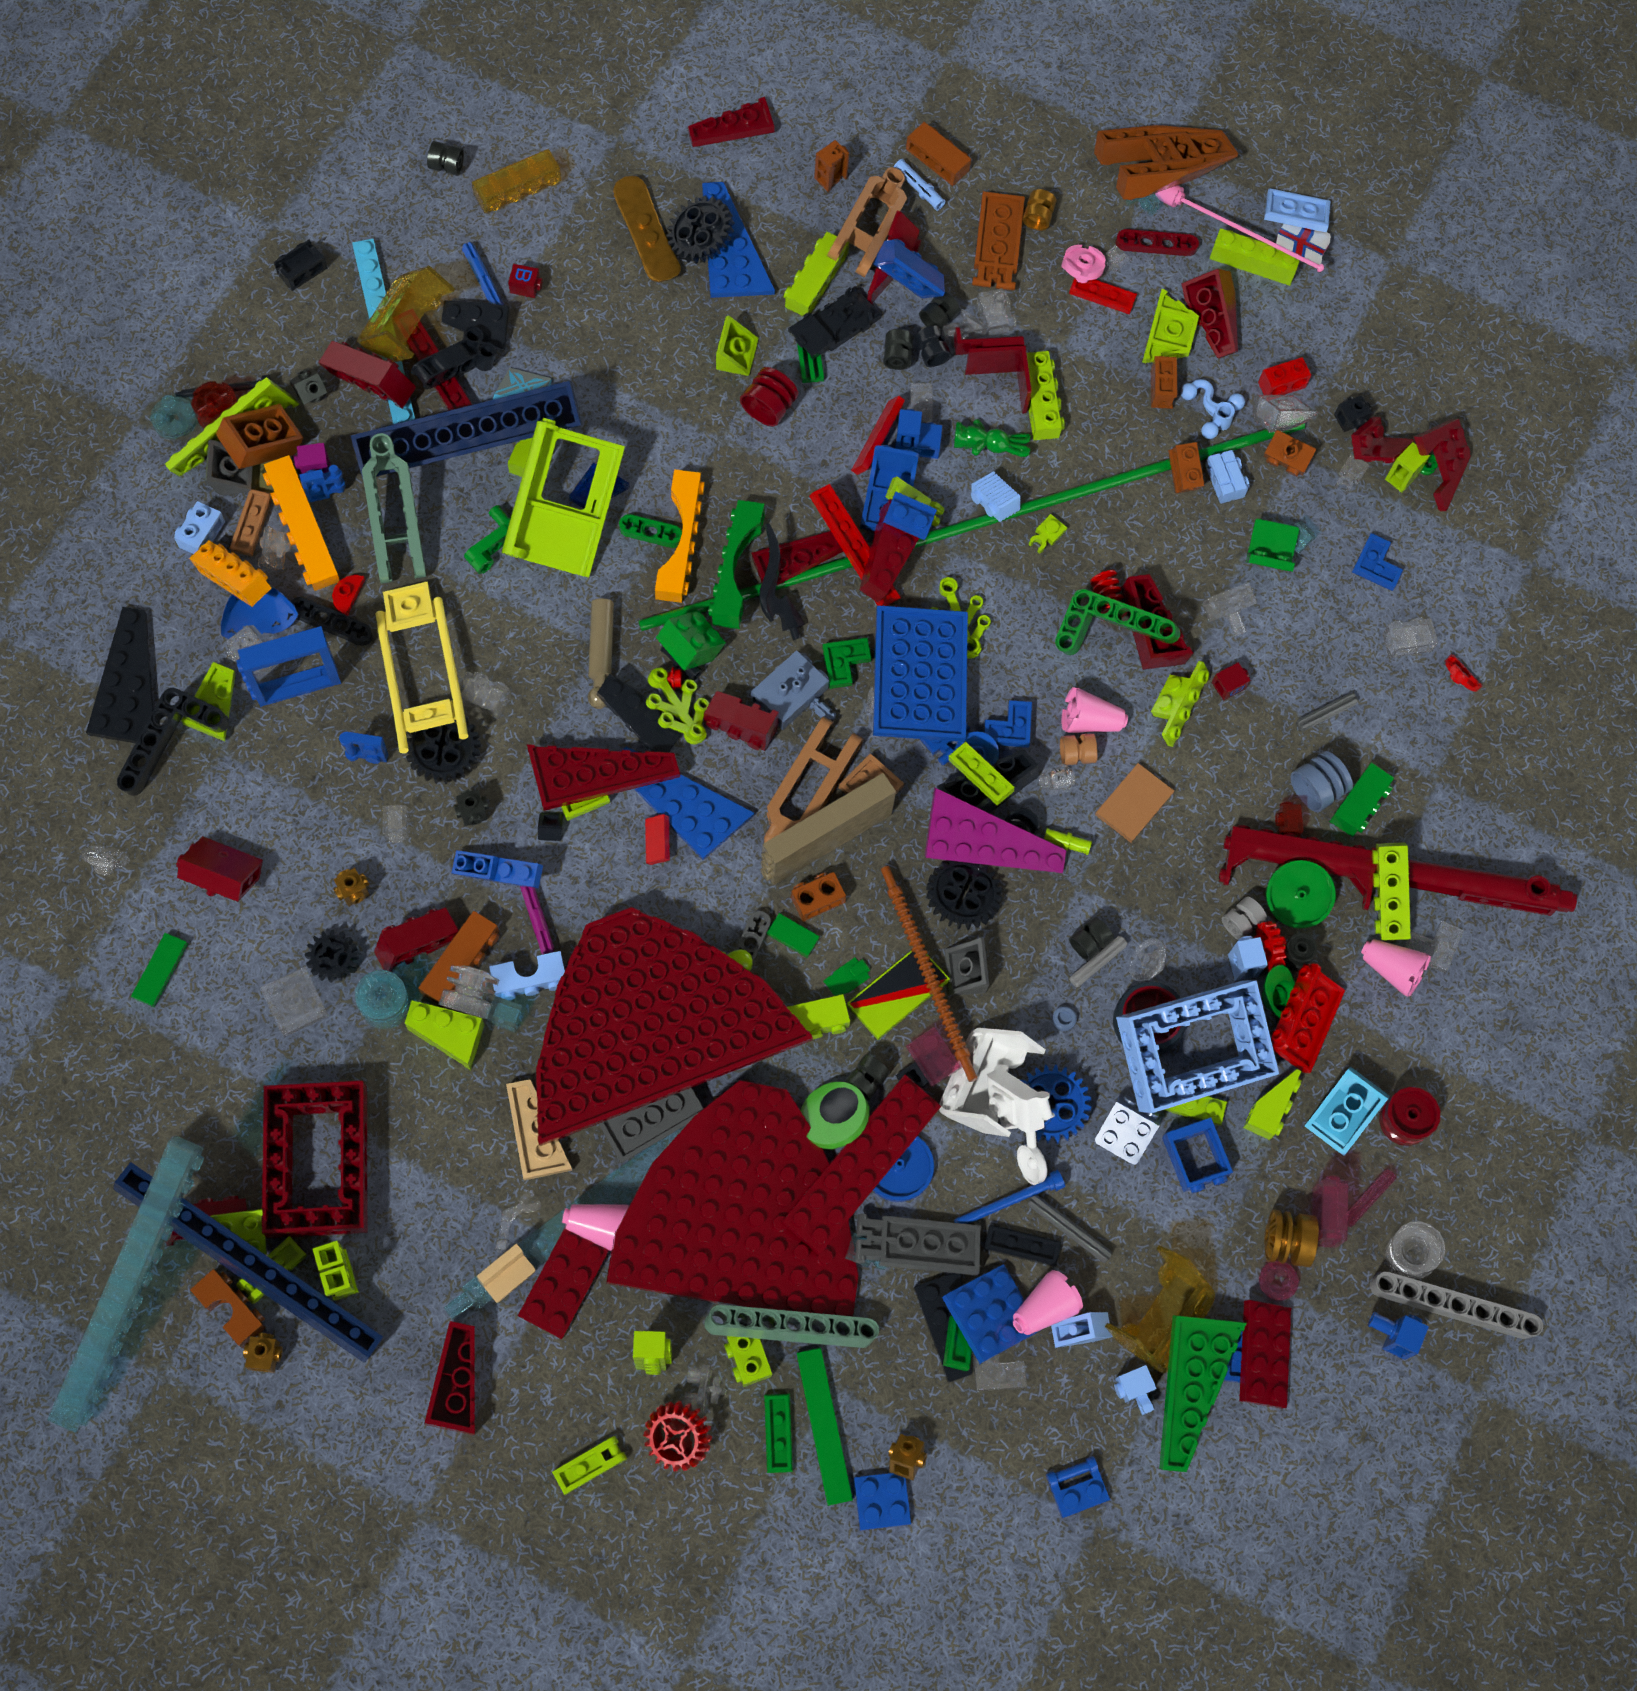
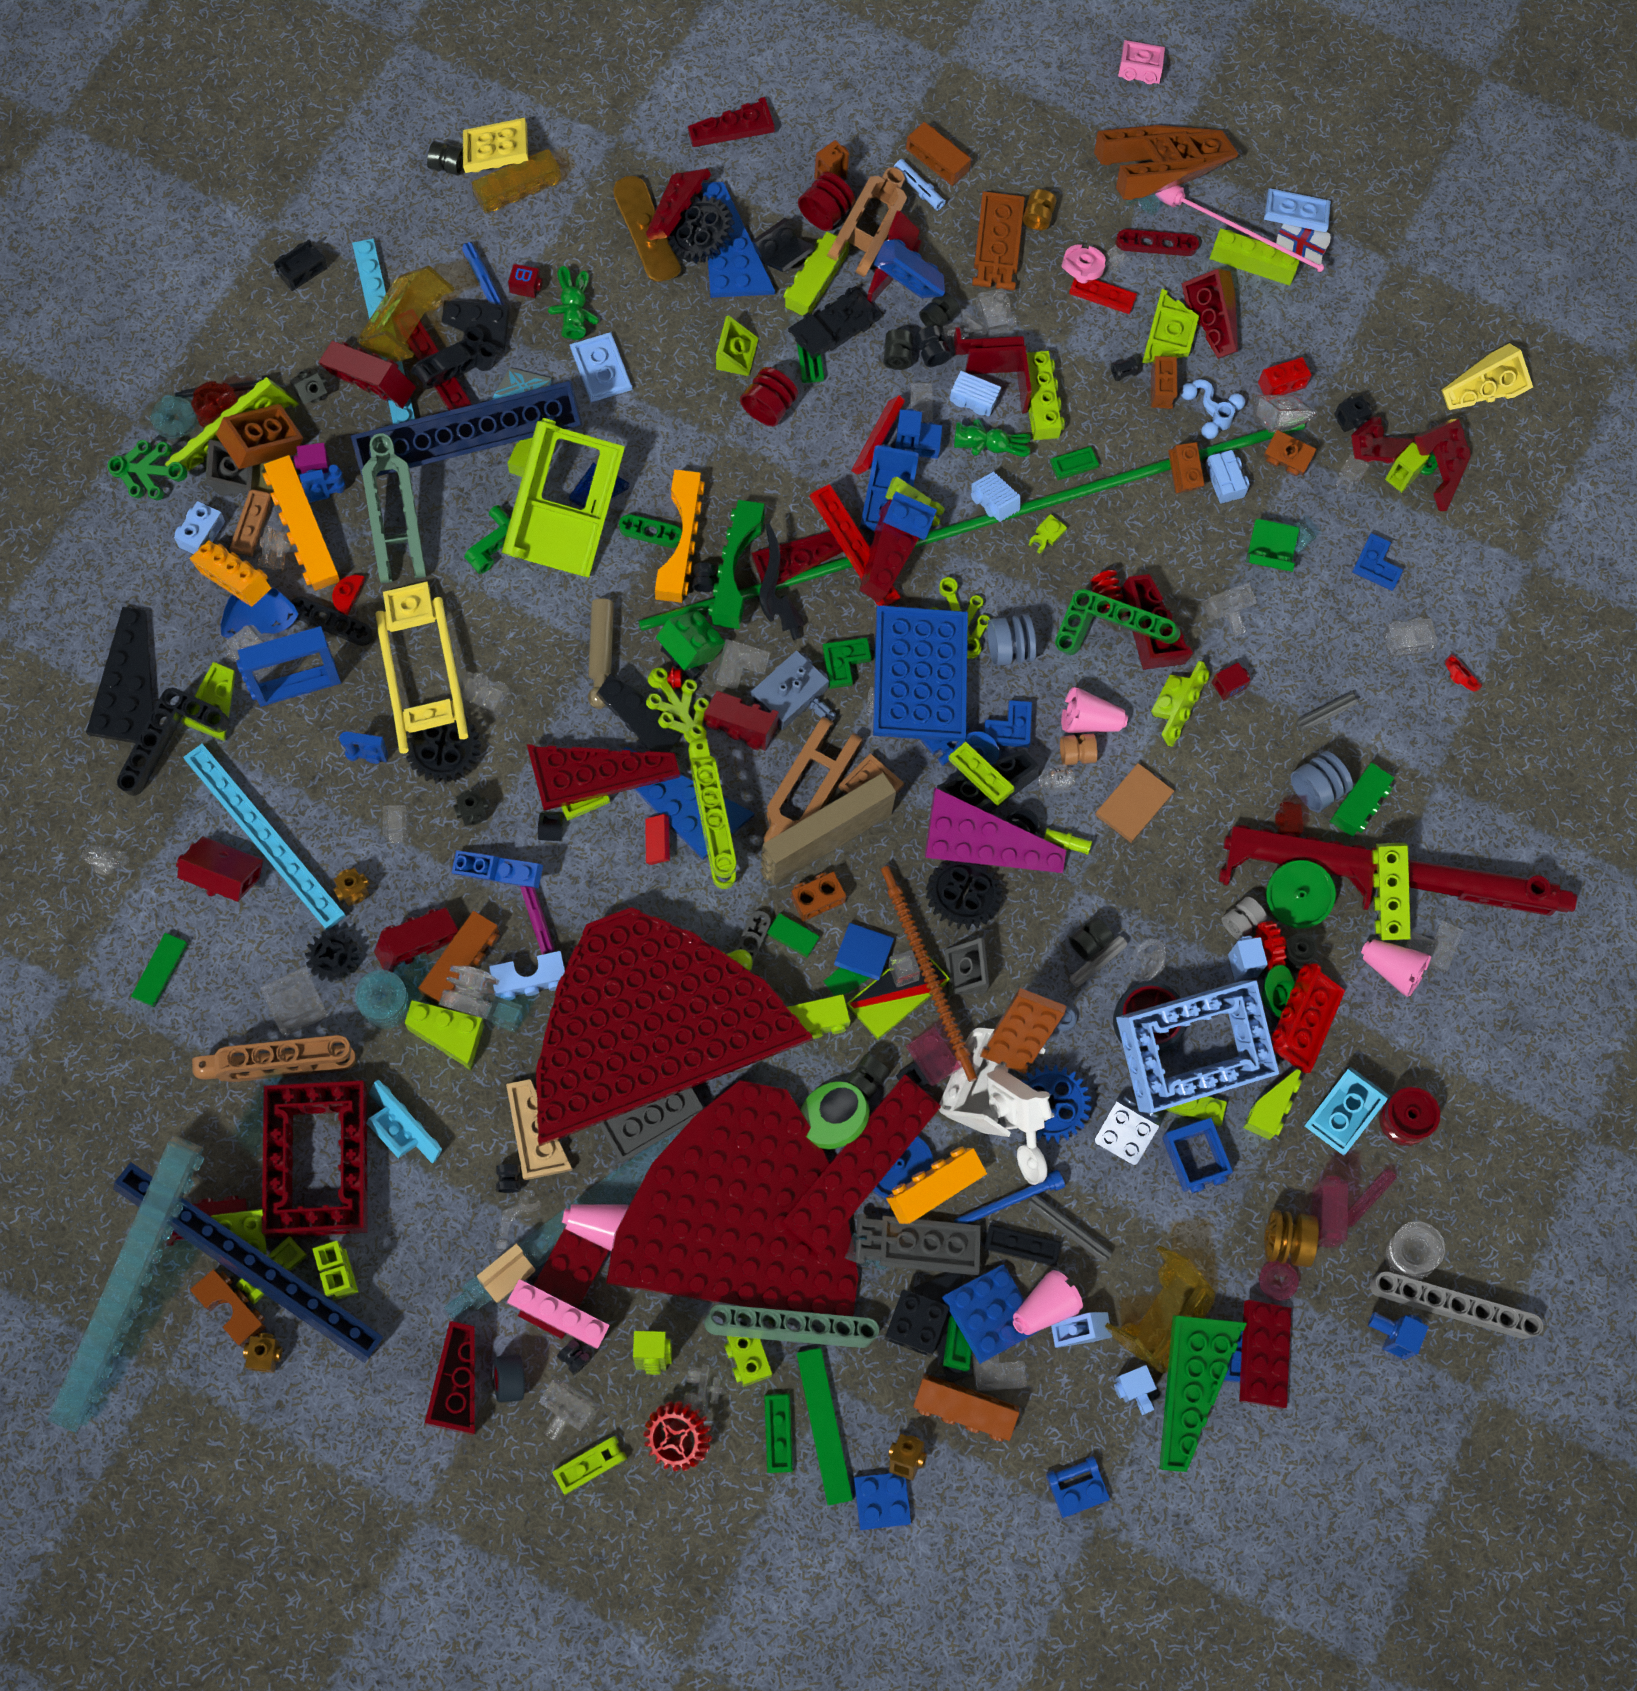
(145, 468): none -> green plant
(264, 837): none -> medium azure plate
(310, 1054): none -> medium nougat piece
(398, 1127): none -> medium azure bracket
(495, 145): none -> light yellow plate
(508, 1178): none -> black wheel
(509, 1378): none -> black wheel
(558, 1314): none -> bright pink brick
(569, 1406): none -> clear brick
(573, 302): none -> green animal
(574, 1357): none -> black wheel
(600, 367): none -> light blue tile
(674, 201): none -> dark red wing
(704, 577): none -> black wheel
(712, 813): none -> lime piece
(735, 658): none -> clear plate
(780, 247): none -> black bracket
(826, 201): none -> dark red wheel
(863, 951): none -> blue tile
(904, 968): none -> clear brick
(916, 1323): none -> black bracket
(935, 1185): none -> light orange brick
(966, 1407): none -> dark orange brick
(975, 393): none -> light blue brick
(1016, 640): none -> sand blue wheel
(1023, 1030): none -> dark orange hinge
(1074, 463): none -> green tile
(1124, 368): none -> black bush
(1141, 62): none -> bright pink plate
(1493, 377): none -> light yellow wedge

